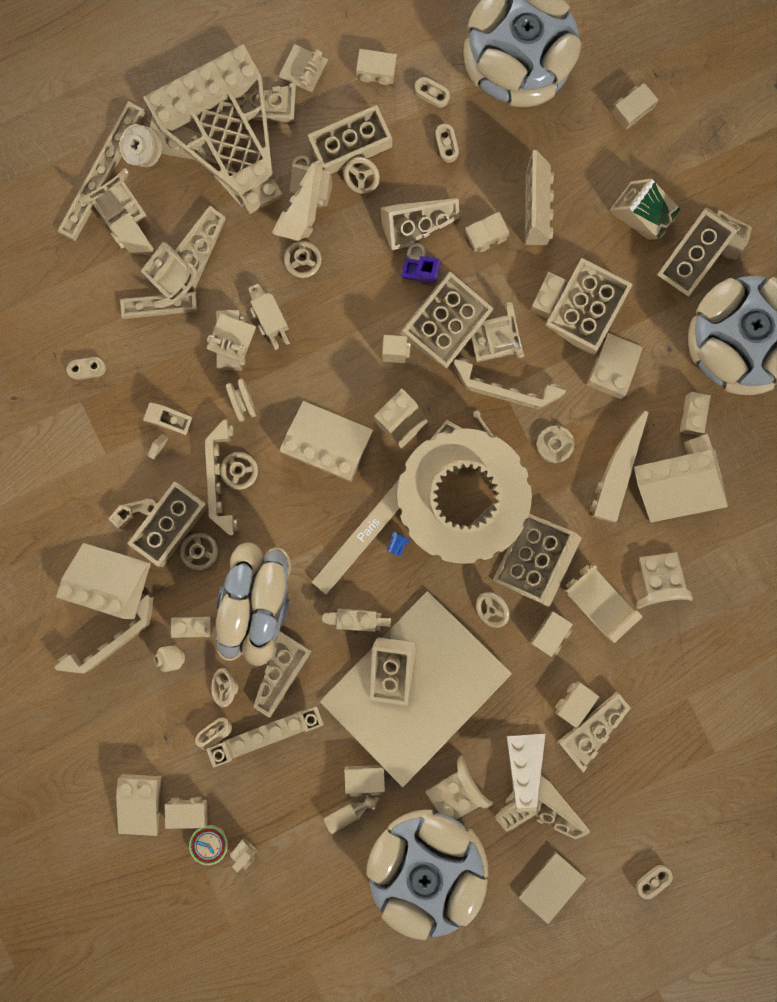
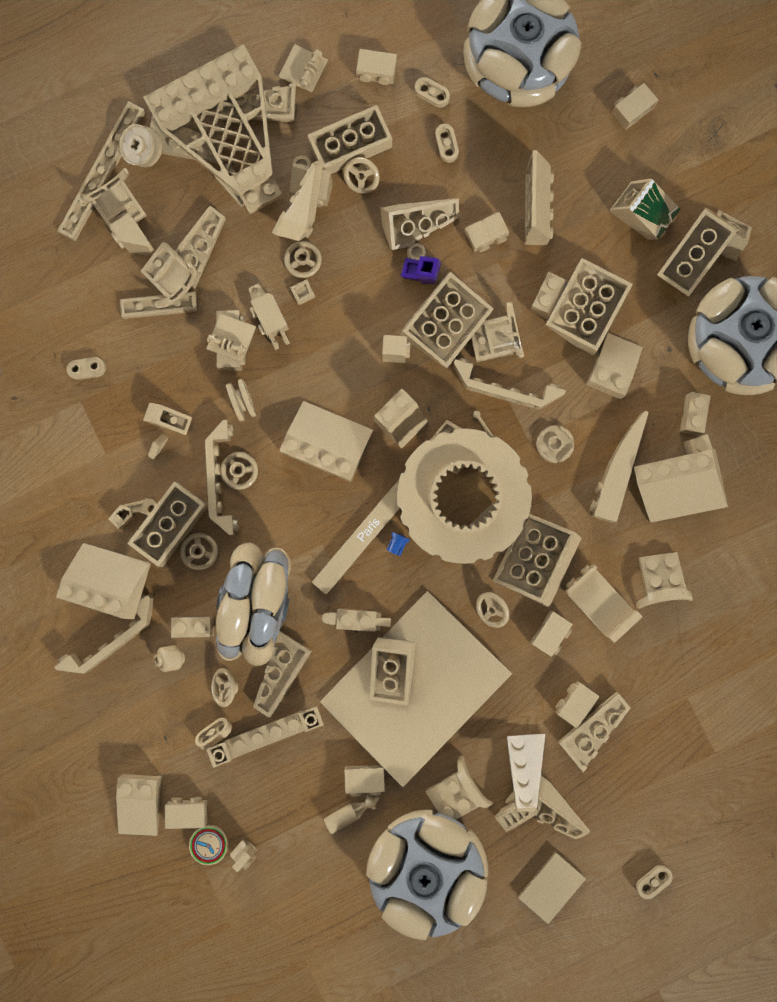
(302, 292): none -> tan tile

